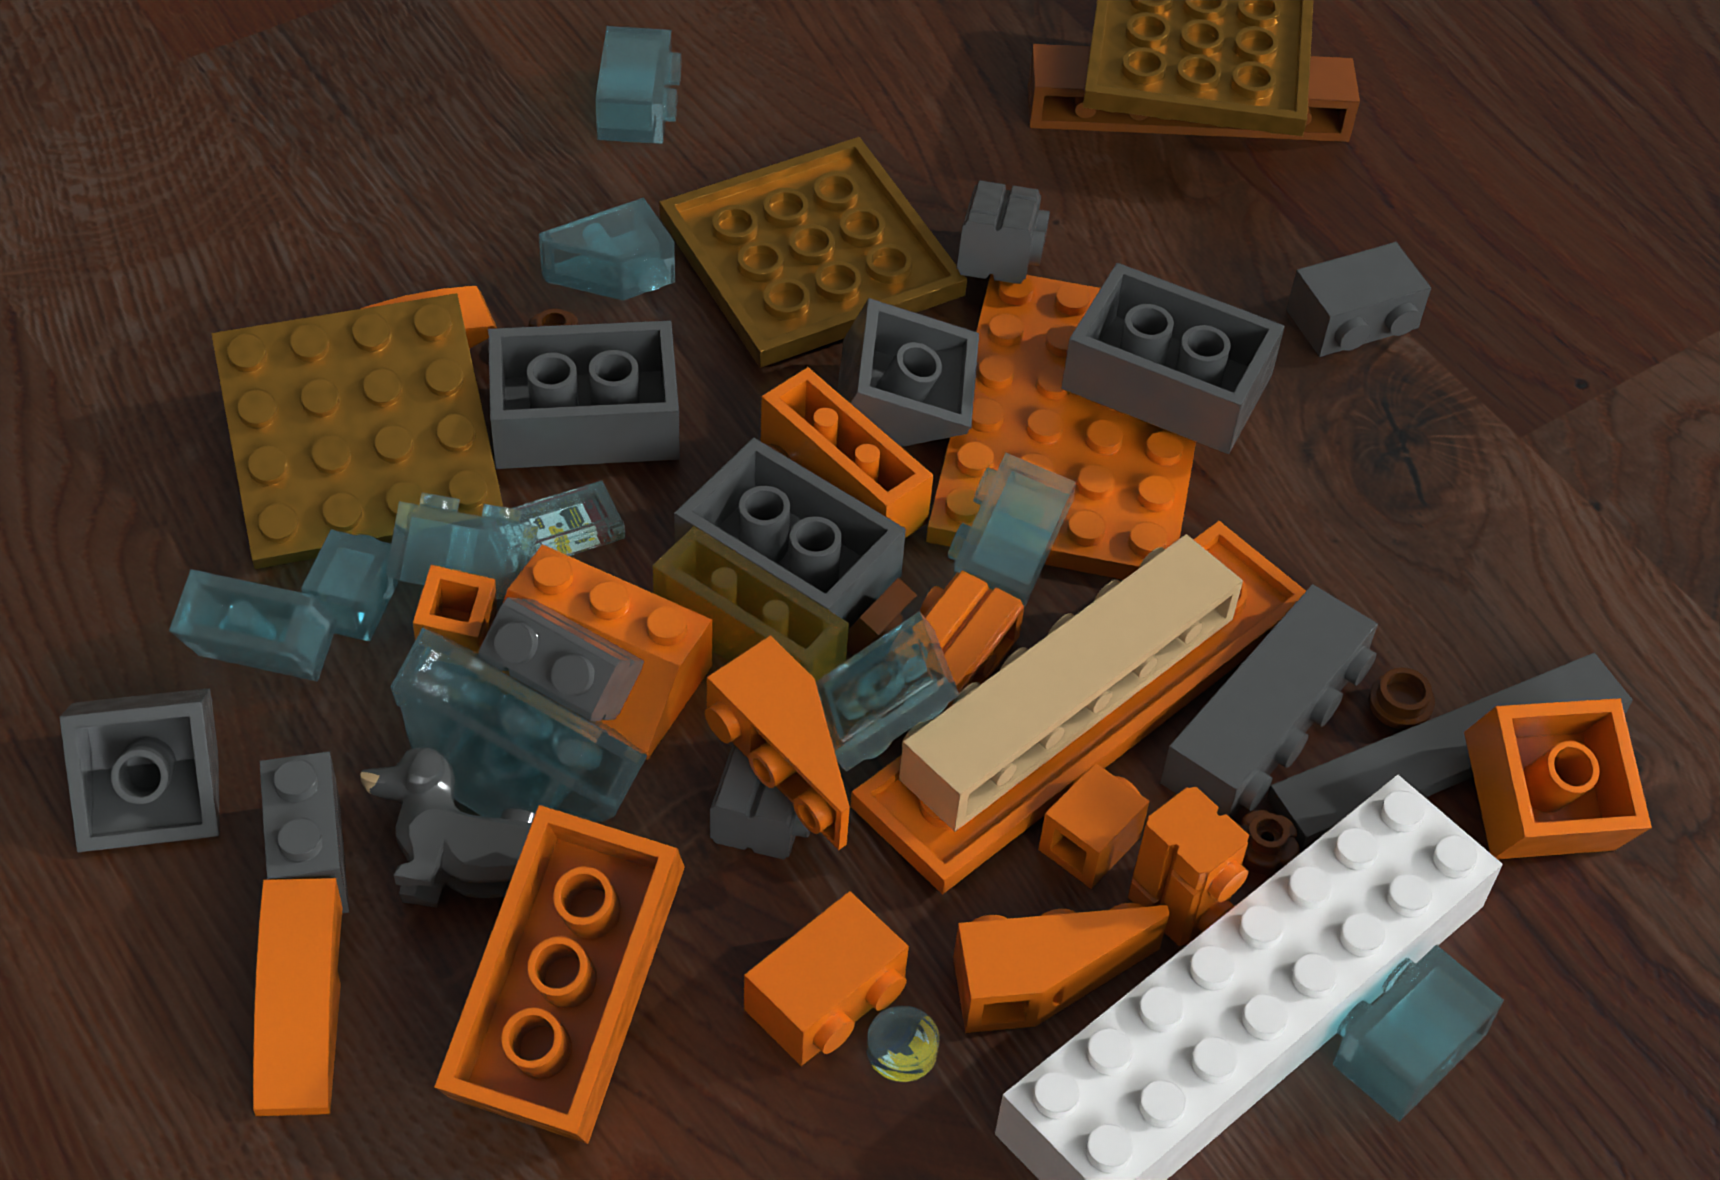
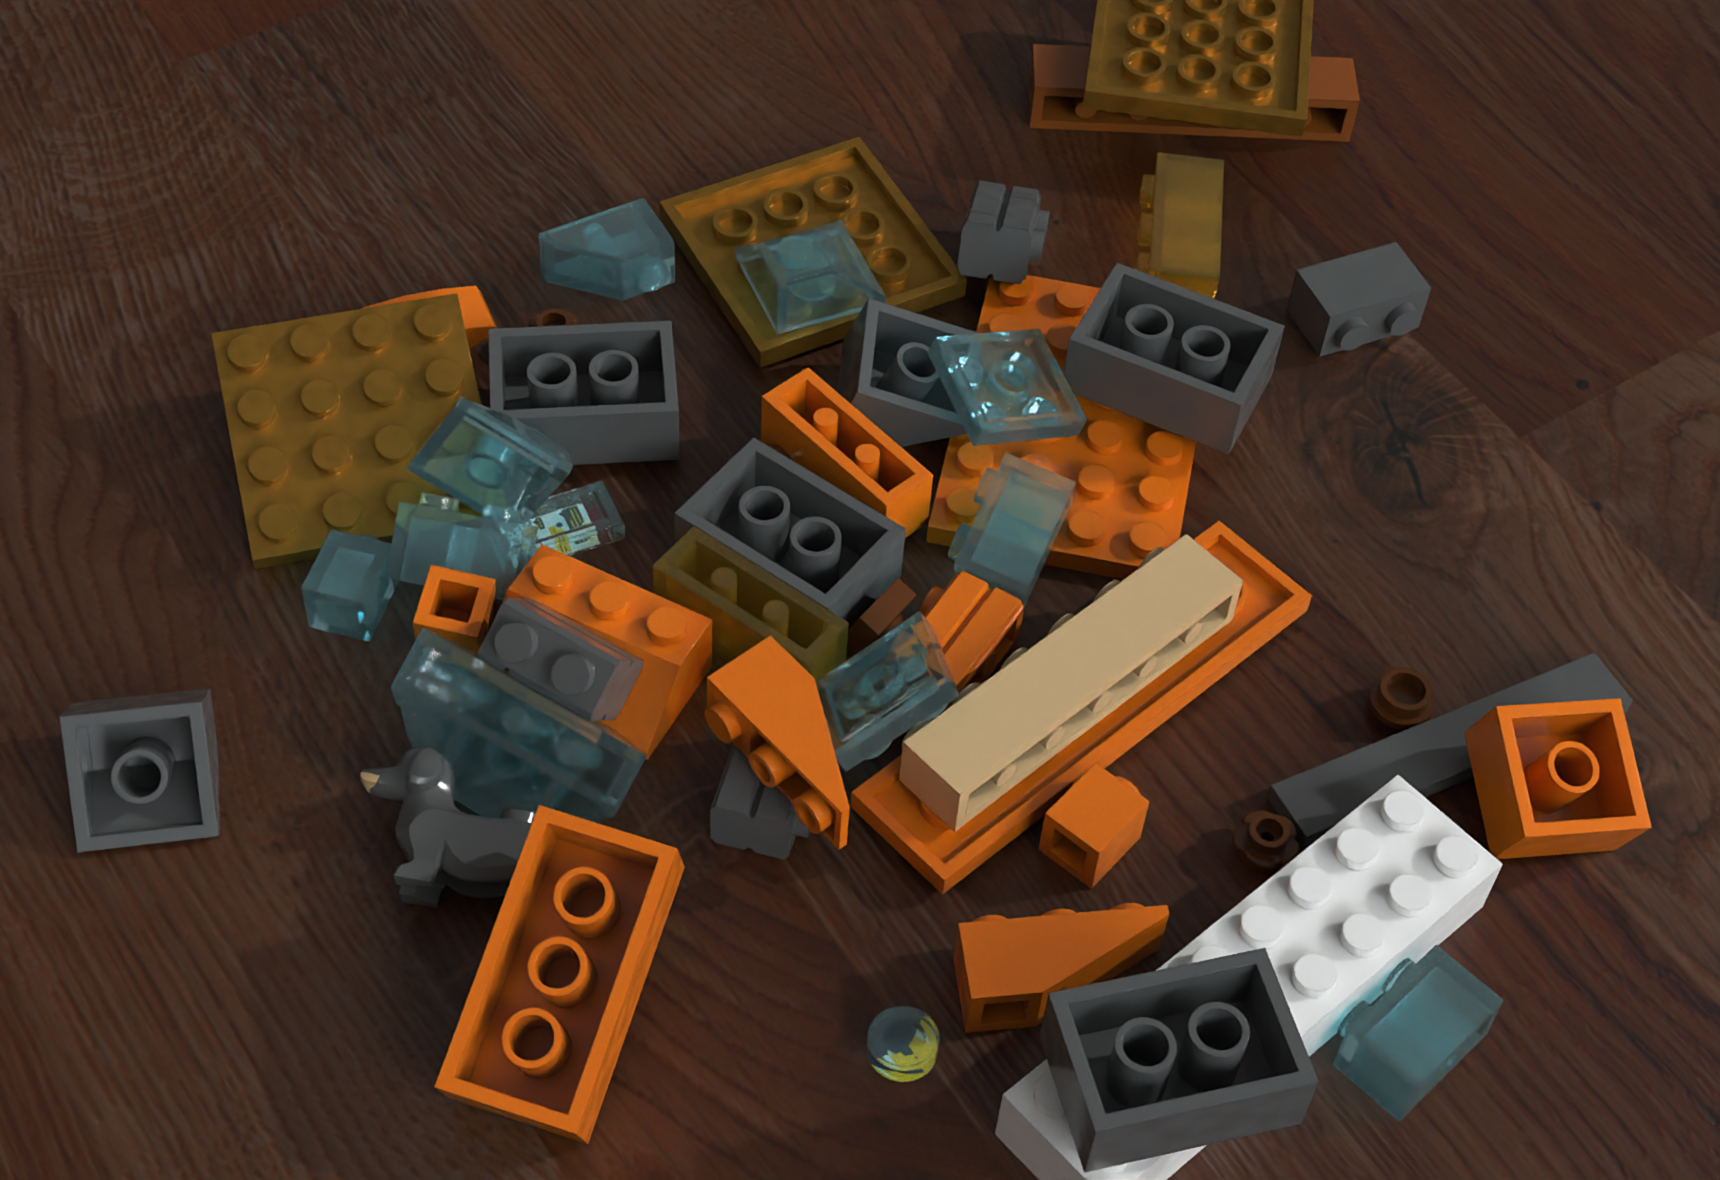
(254, 625): clear light blue brick -> none
(296, 997): orange slope -> none
(303, 820): dark grey brick -> none
(491, 460): none -> clear light blue slope
(635, 85): clear light blue brick -> none
(808, 276): none -> clear light blue slope
(826, 979): orange brick -> none
(1006, 386): none -> clear light blue plate
(1176, 1059): none -> dark grey brick
(1182, 222): none -> clear yellow brick
(1189, 863): orange brick -> none
(1272, 702): dark grey brick -> none

